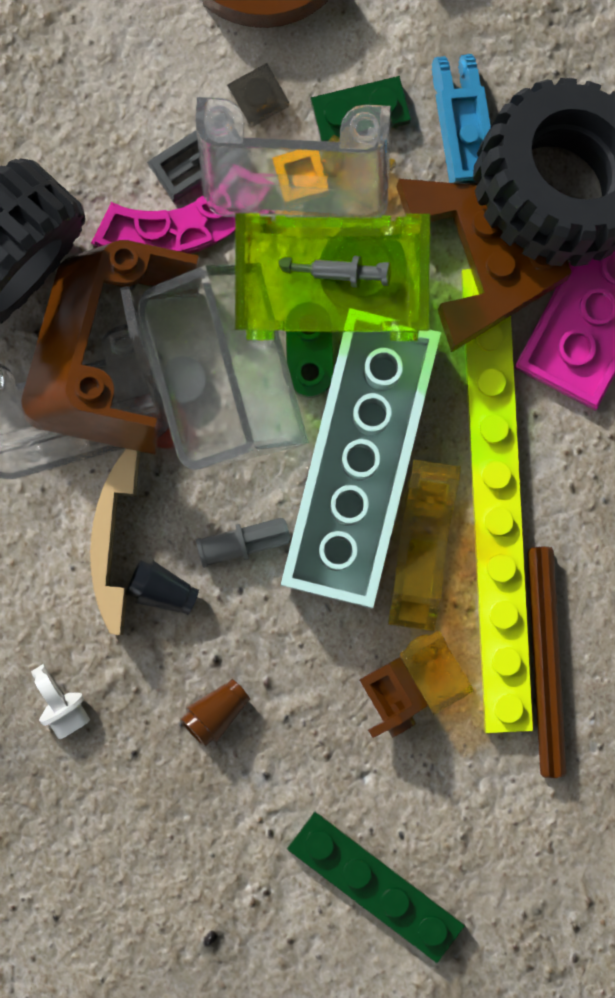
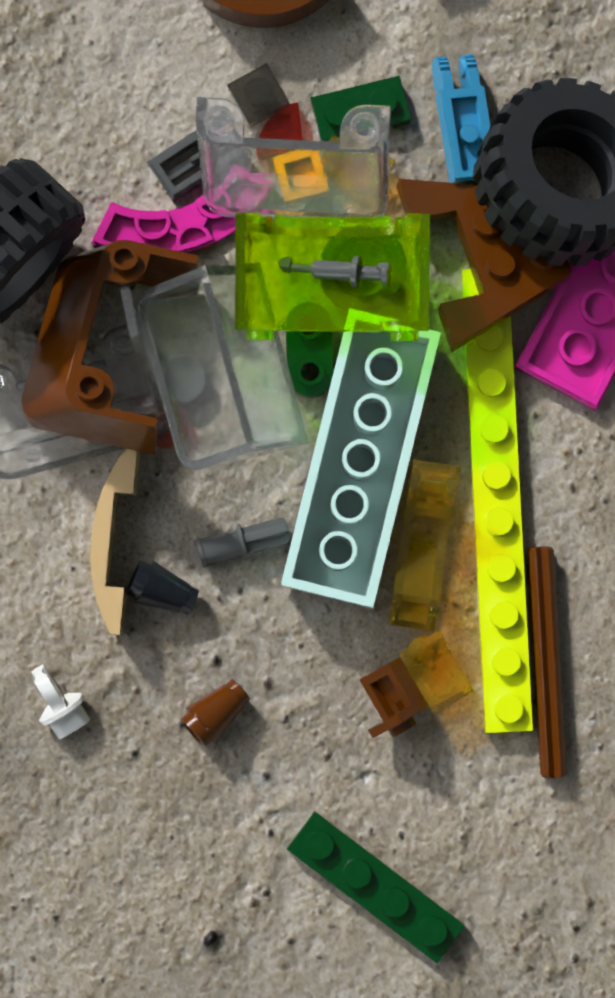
(284, 124): none -> clear red tile

